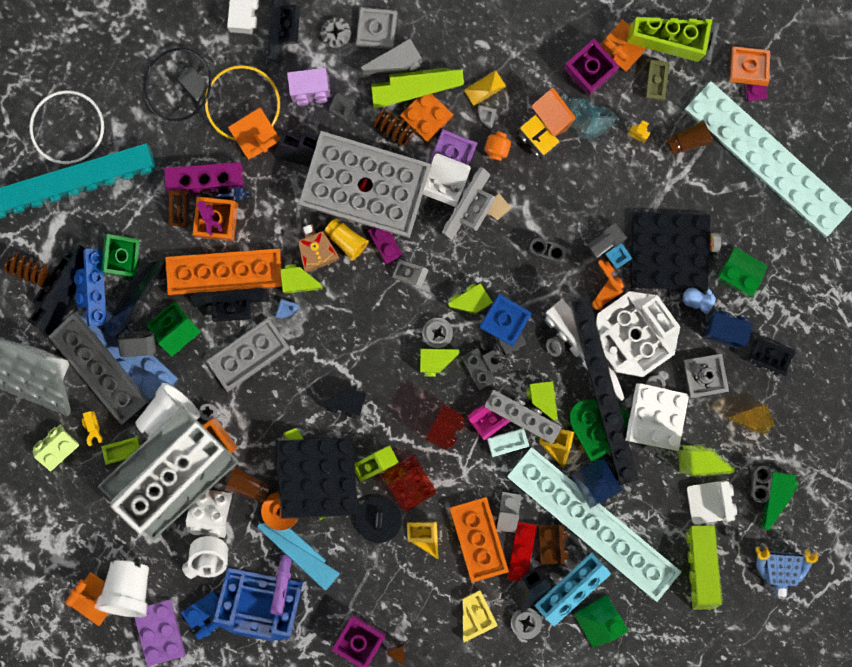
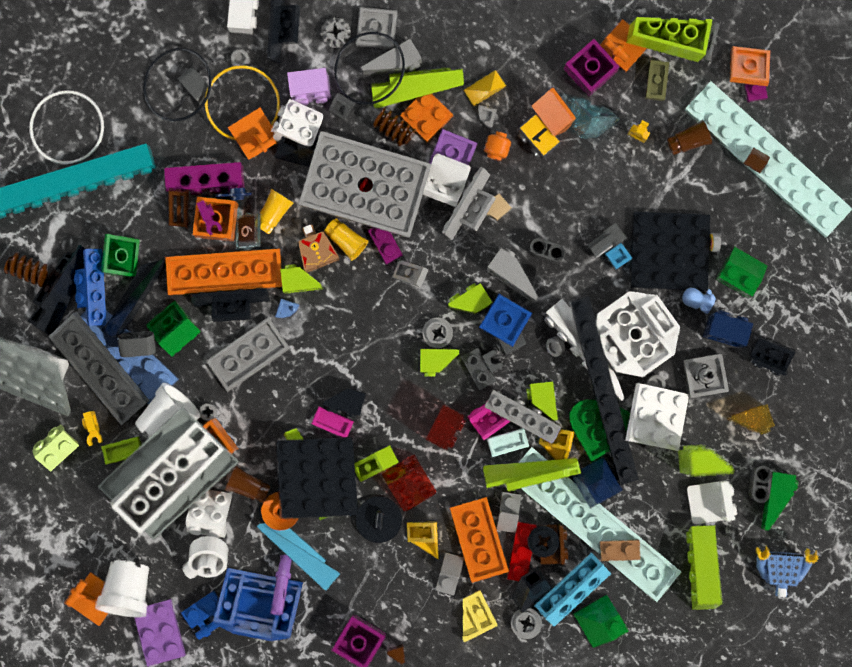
(240, 58): none -> light grey tile
(248, 231): none -> piece
(273, 211): none -> yellow plant
(297, 123): none -> white bracket
(332, 422): none -> dark pink tile
(340, 52): none -> black piece
(449, 573): none -> light grey slope
(509, 271): none -> light grey slope
(529, 473): none -> lime wedge
(534, 539): none -> black gear
(611, 289): orange plate -> none
(620, 550): none -> medium nougat plate
(756, 160): none -> reddish brown slope

